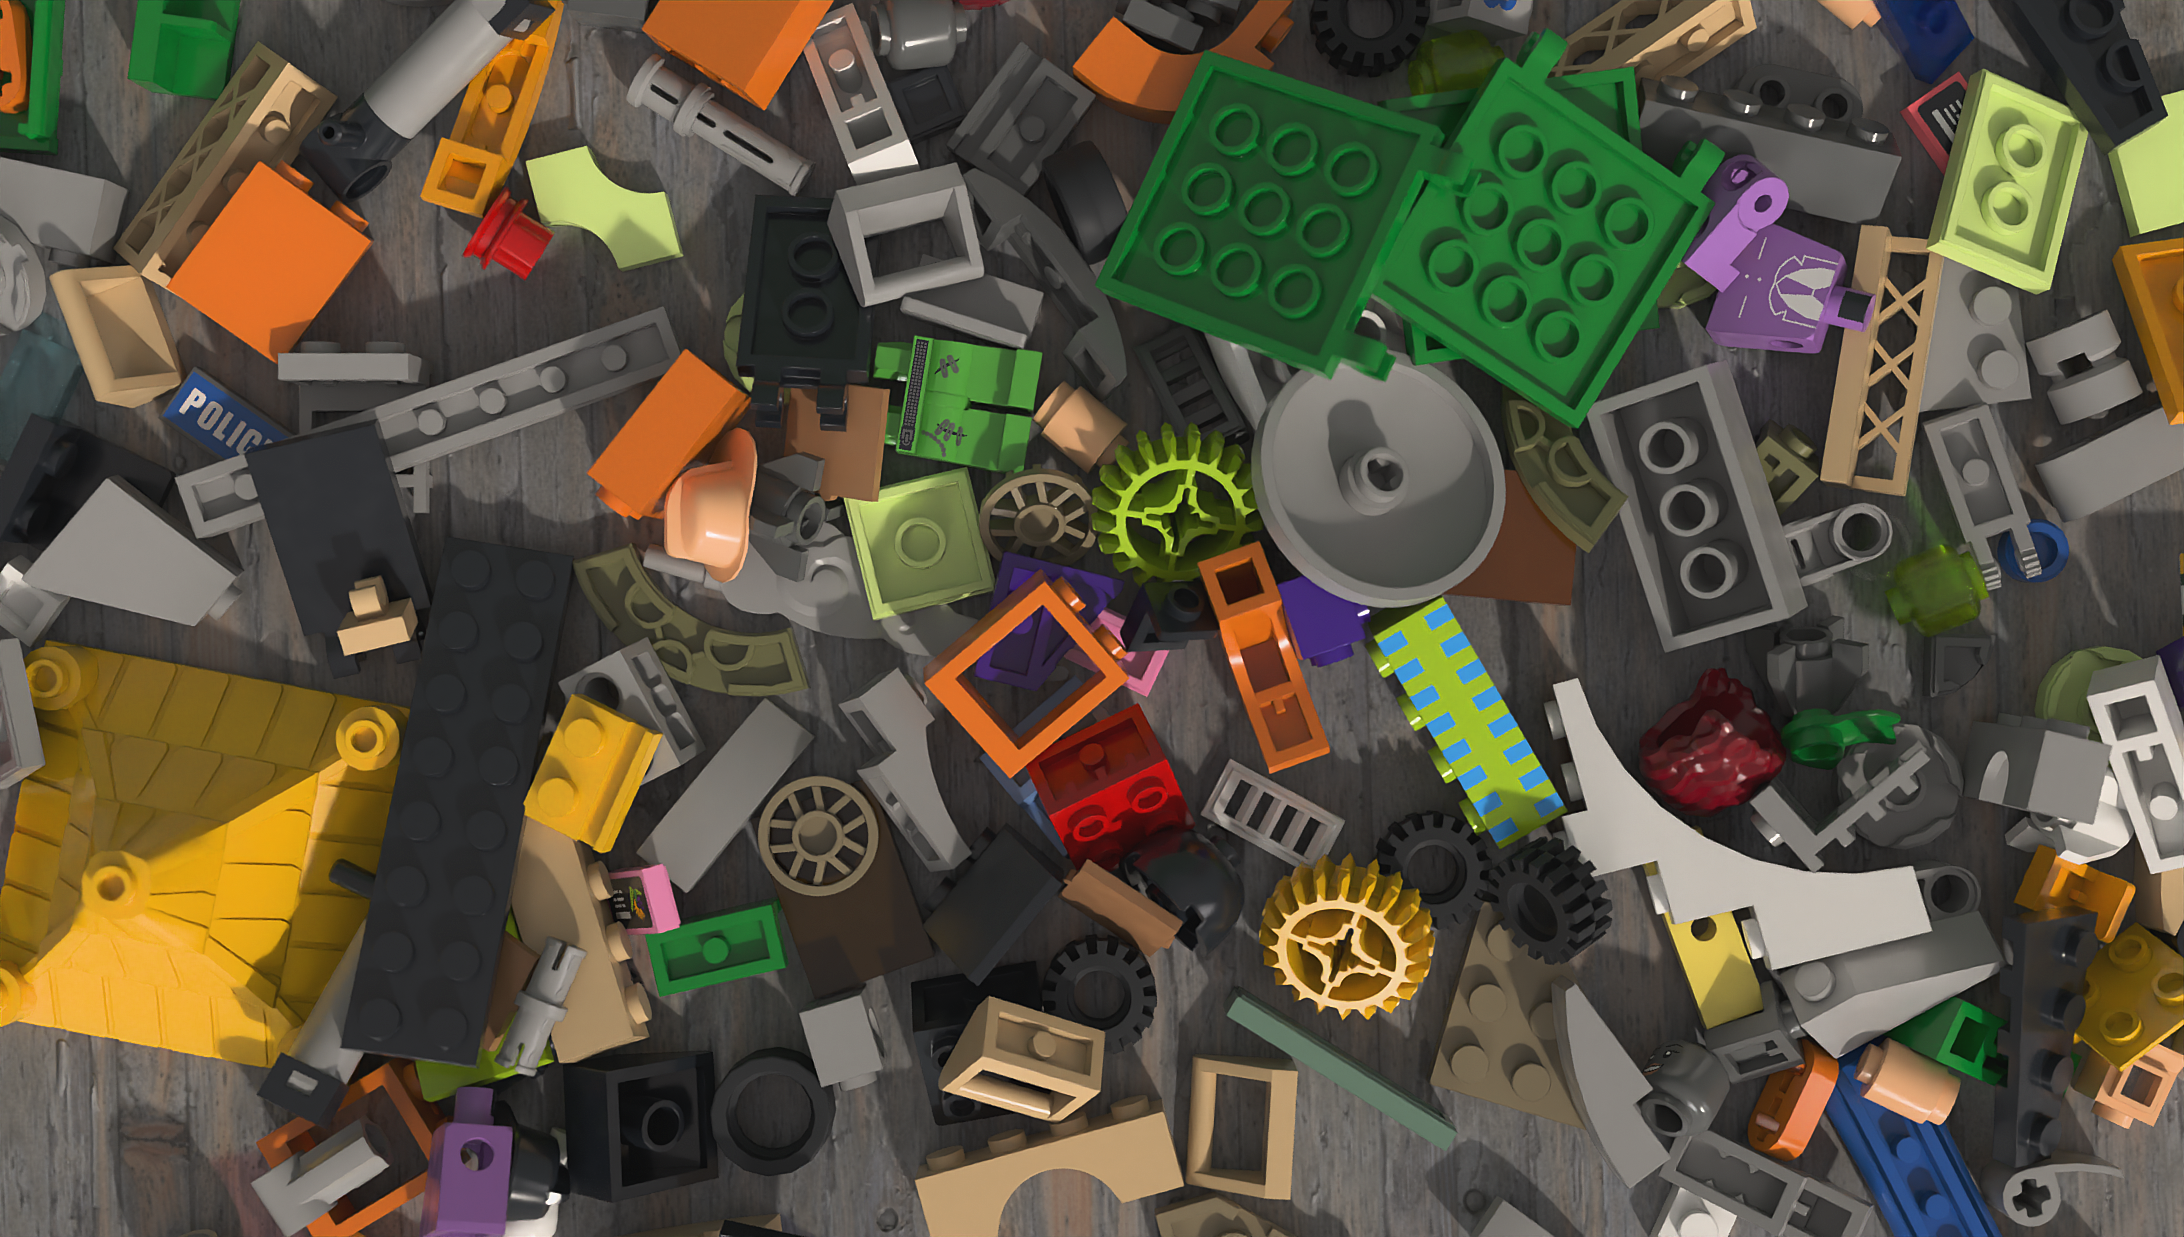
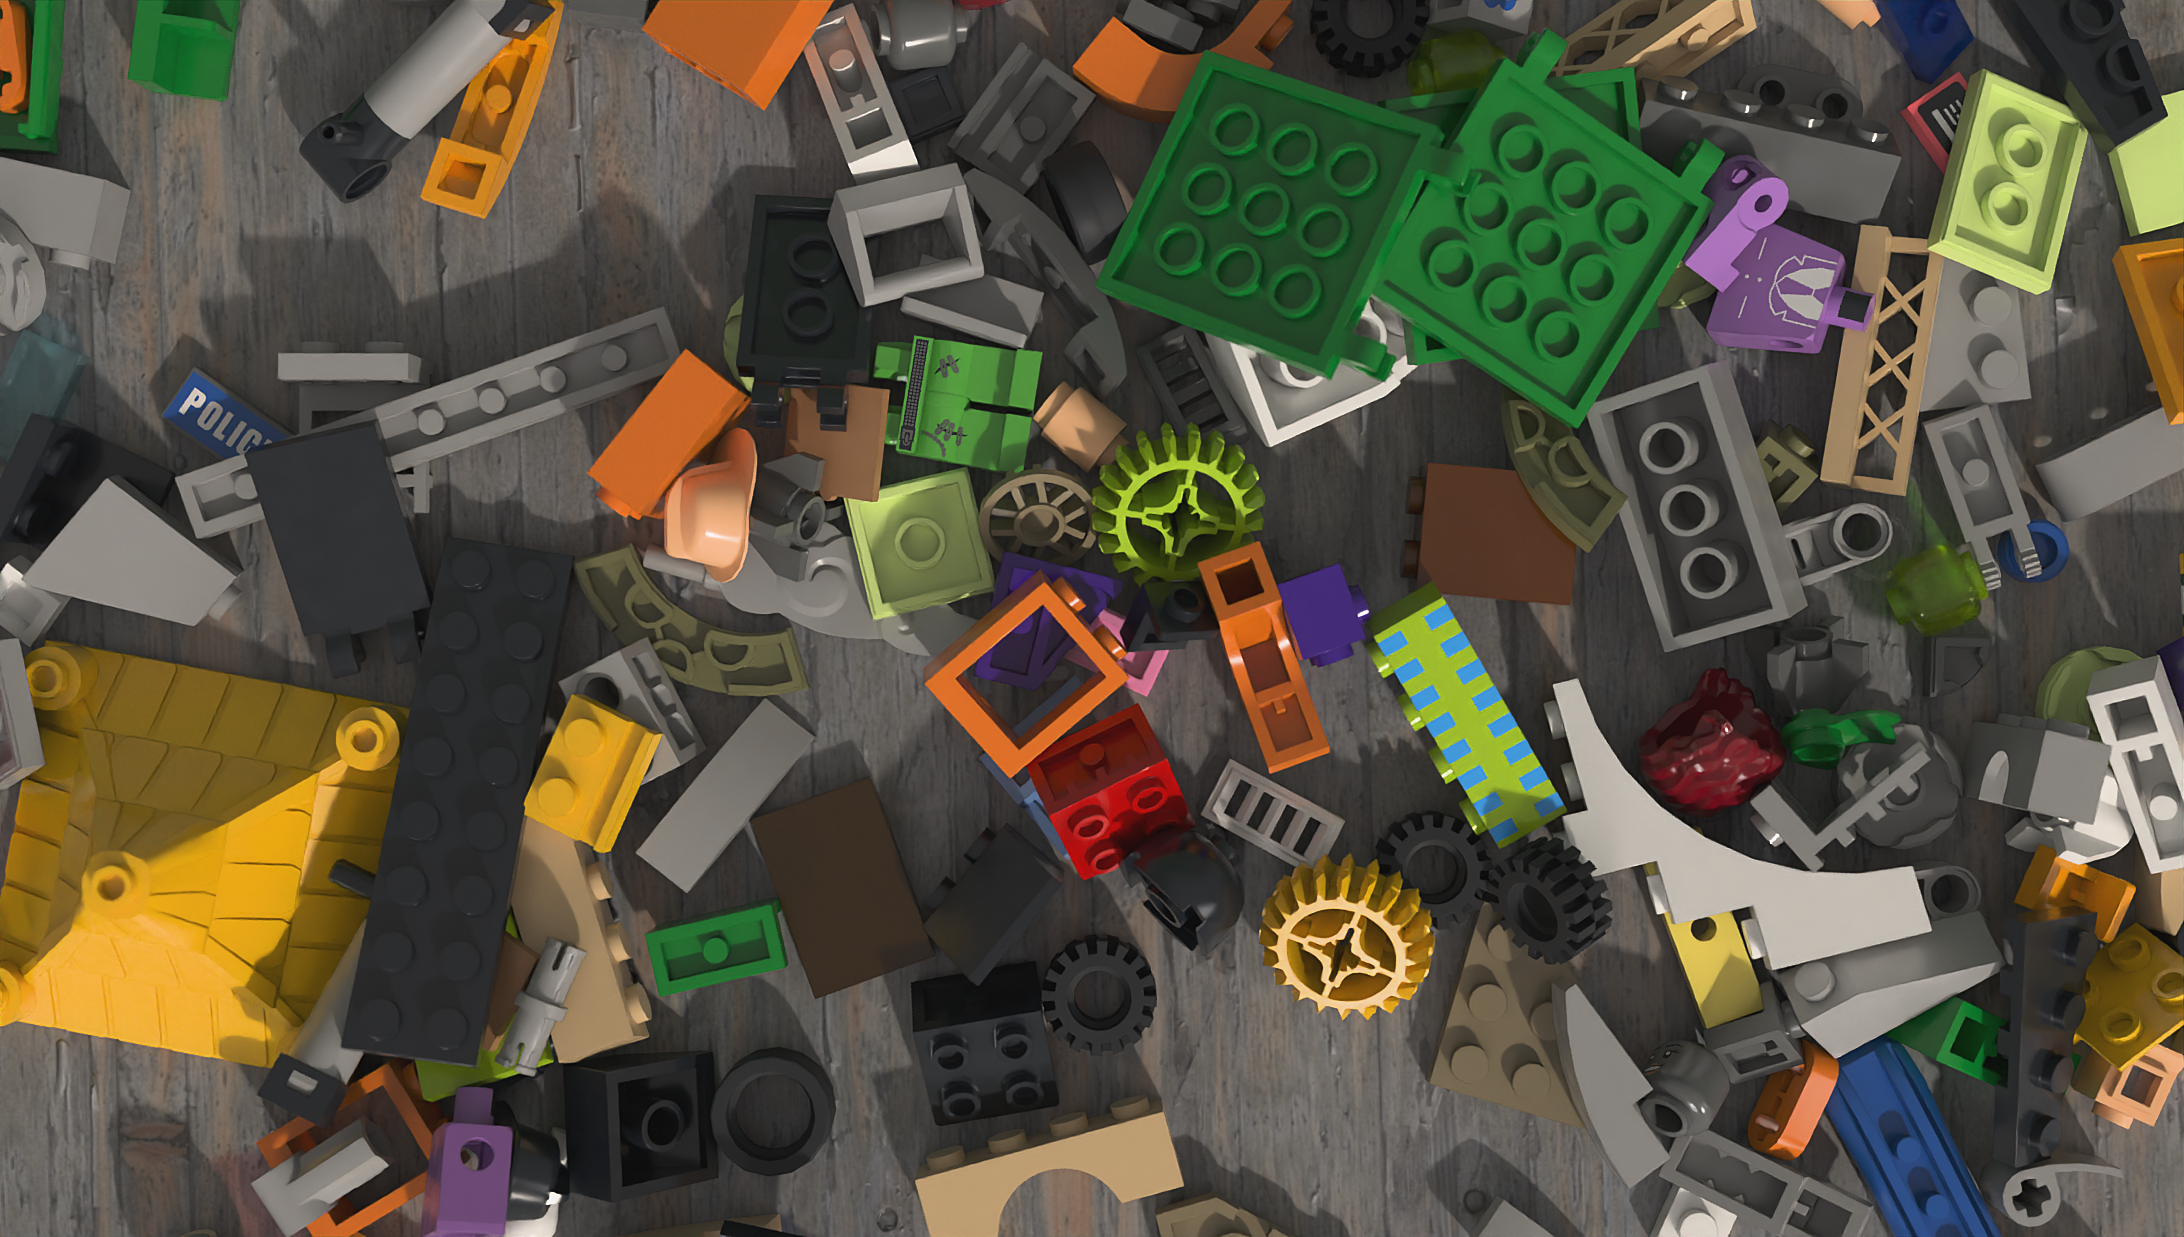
(119, 334): tan tile -> none
(262, 124): tan fence -> none
(272, 260): orange brick -> none
(374, 619): tan tile -> none
(509, 237): red piece -> none
(577, 193): yellowish green tile -> none
(643, 900): tile -> none
(698, 103): light grey pin -> none
(818, 835): dark tan wheel -> none
(844, 1039): light grey brick -> none
(893, 723): light grey slope -> none
(1029, 1049): tan tile -> none
(1119, 908): medium nougat piece -> none
(1278, 1131): tan tile -> none
(1340, 1067): sand green tile -> none
(1379, 482): light grey dish -> none
(1907, 1082): light nougat brick -> none
(2091, 389): light grey wheel -> none

